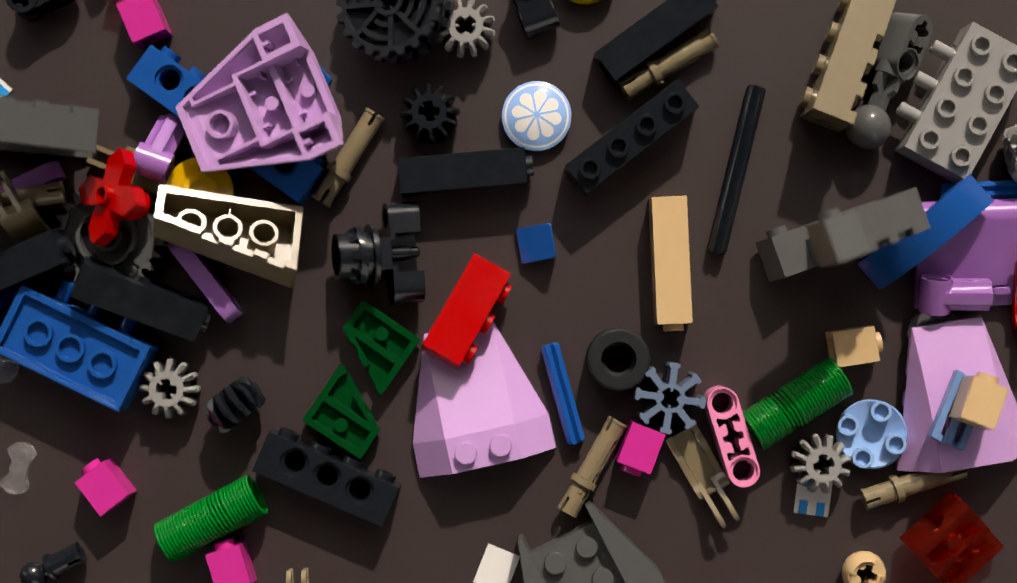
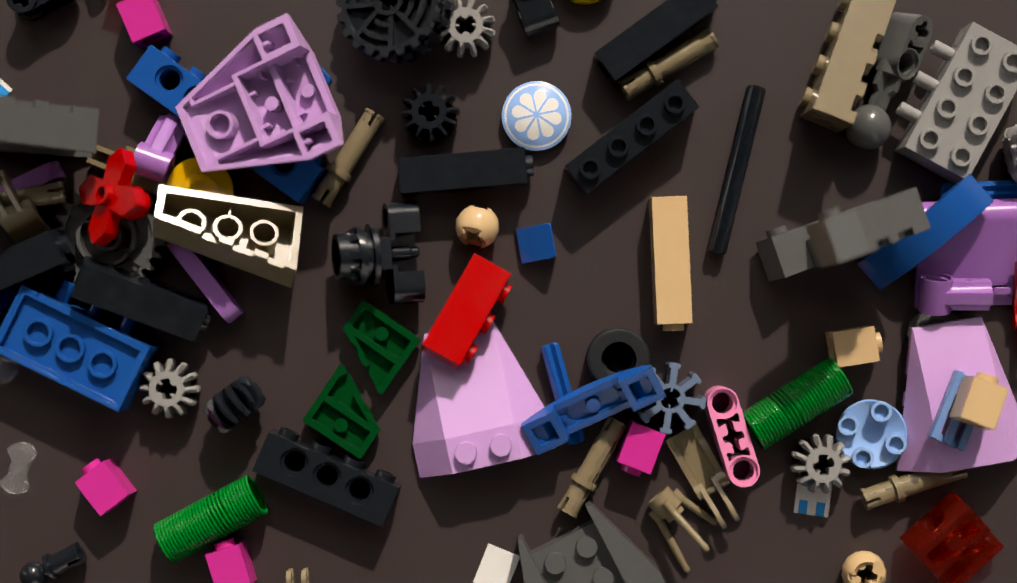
(477, 226): none -> tan piece
(590, 404): none -> blue slope
(667, 506): none -> dark tan plant

